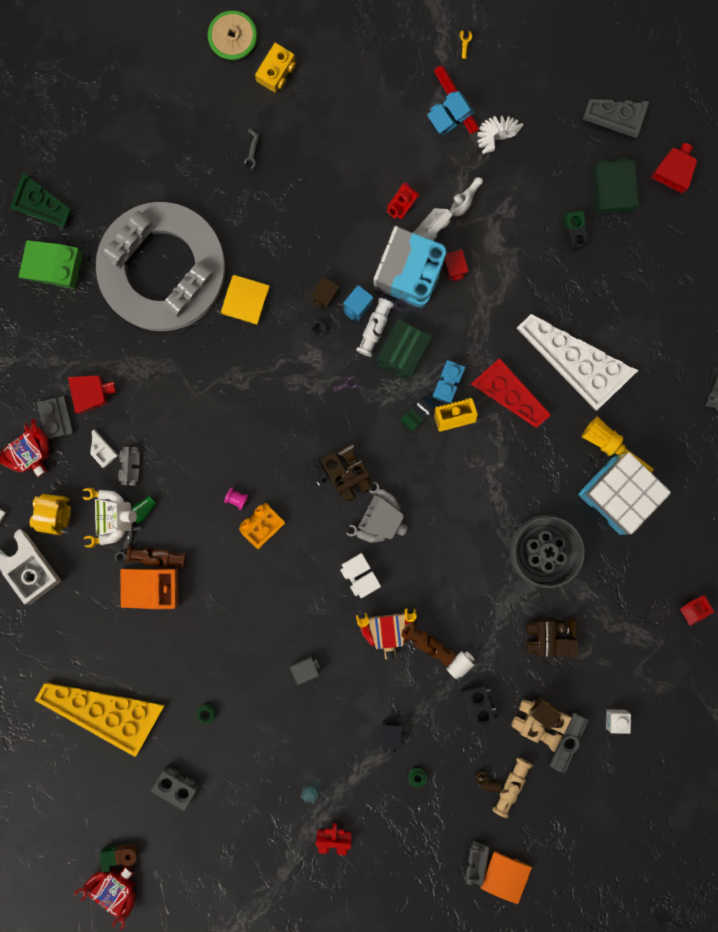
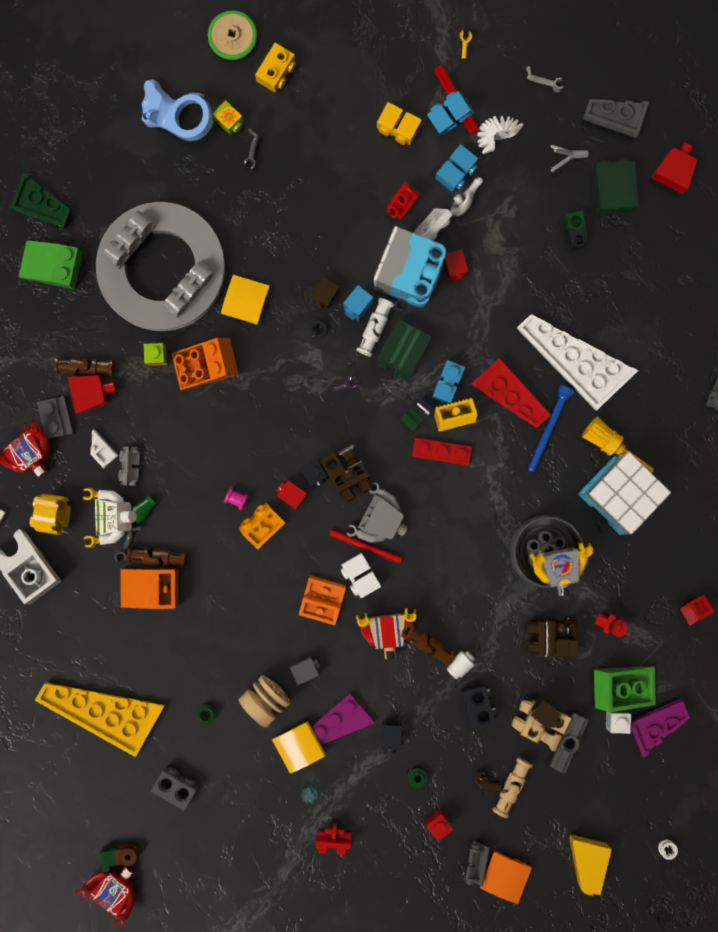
(76, 367): none -> reddish brown piece
(155, 354): none -> lime brick
(164, 112): none -> light blue animal
(205, 363): none -> orange slope
(228, 118): none -> brick
(261, 704): none -> tan wheel
(291, 494): none -> red brick
(299, 747): none -> yellow slope
(322, 600): none -> orange slope
(341, 720): none -> magenta wing
(366, 546): none -> red bar
(389, 120): none -> yellow piece
(439, 824): none -> red brick
(441, 451): none -> red plate
(457, 168): none -> dark azure piece
(544, 81): none -> light grey piece
(561, 567): none -> torso
(564, 395): none -> blue piece
(571, 154): none -> light grey plant
(590, 863): none -> yellow slope
(612, 625): none -> red hips
(624, 688): none -> bright green slope
(657, 724): none -> magenta wing
(663, 844): none -> white bush

